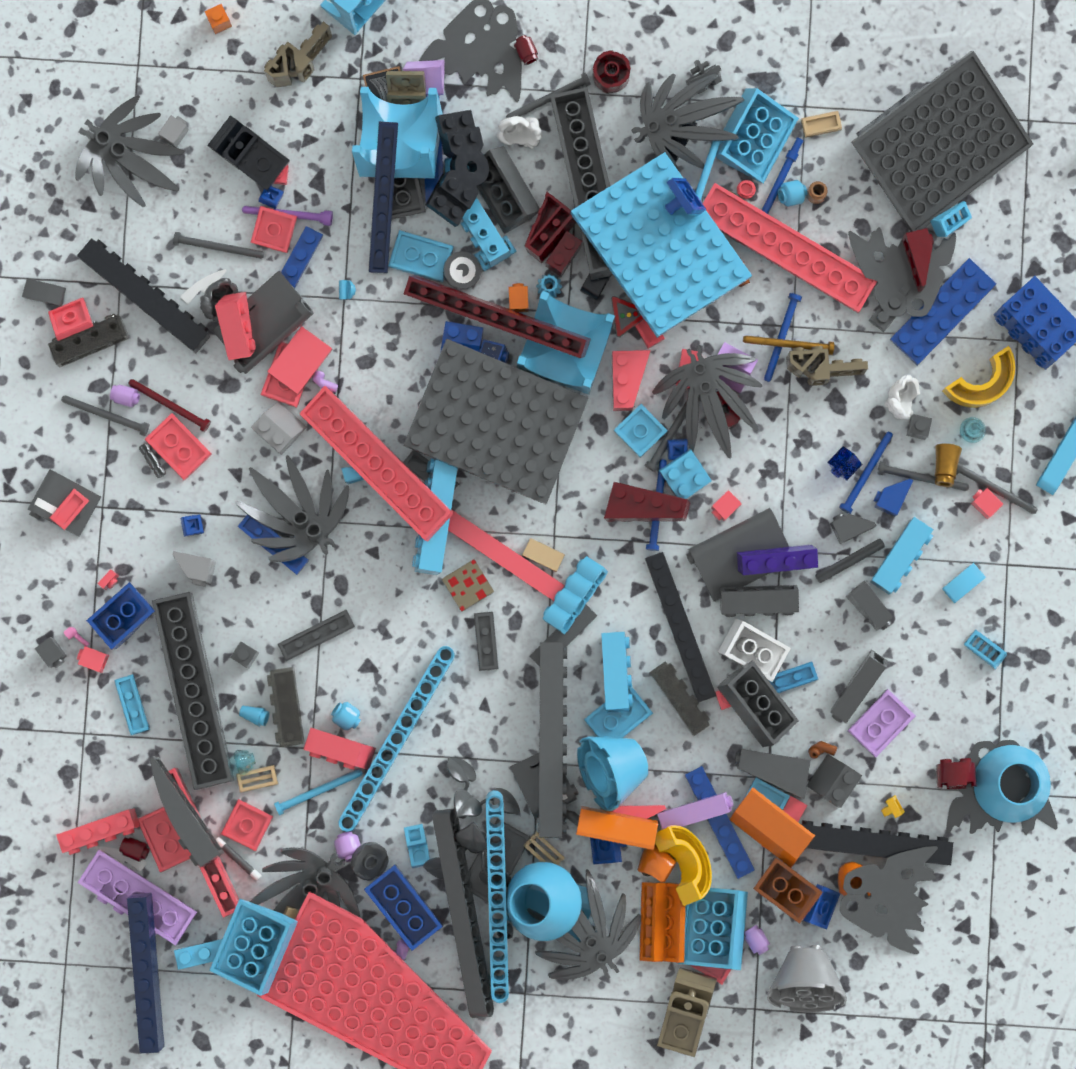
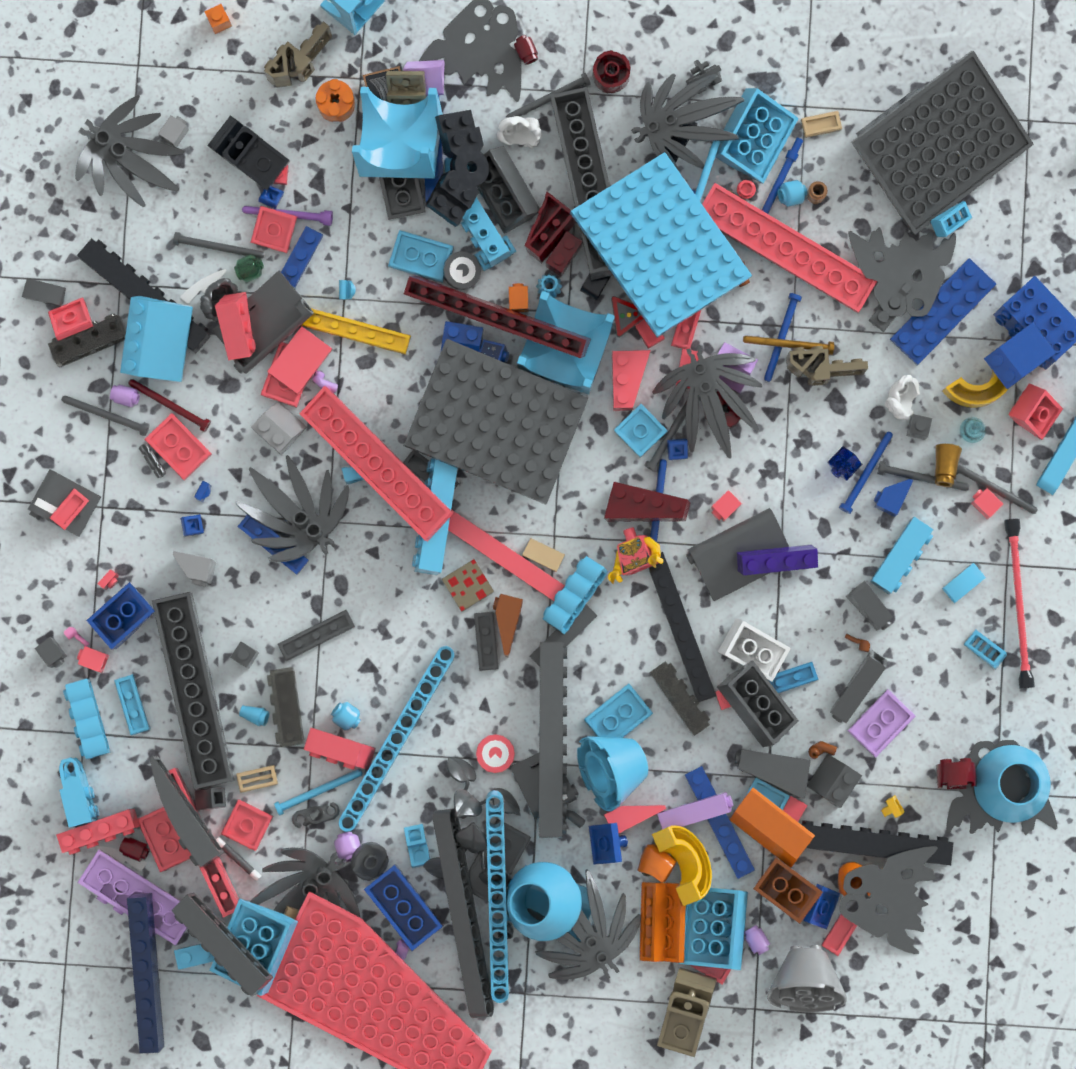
(77, 794): none -> medium azure brick
(87, 719): none -> medium azure brick
(156, 339): none -> medium azure slope
(203, 491): none -> blue tile
(210, 798): none -> dark grey brick
(222, 944): none -> dark grey brick
(244, 761): clear light blue cone -> none
(248, 268): none -> clear green head
(324, 815): none -> dark grey piece
(331, 110): none -> orange brick
(358, 331): none -> yellow tile
(383, 197): dark blue tile -> none
(495, 753): none -> coral tile
(507, 615): none -> dark orange slope
(531, 840): tan tile -> none
(616, 672): medium azure brick -> none
(617, 827): orange slope -> none
(635, 555): none -> torso
(684, 197): blue tile -> none
(685, 332): none -> coral tile
(685, 475): medium azure plate -> none
(759, 600): dark grey brick -> none
(839, 935): none -> coral tile
(850, 526): dark grey slope -> none
(850, 560): dark grey axle -> none
(864, 644): none -> dark orange hand
(918, 250): dark red slope -> none
(1012, 528): none -> coral hose
(1020, 355): none -> blue slope
(1035, 411): none -> coral slope

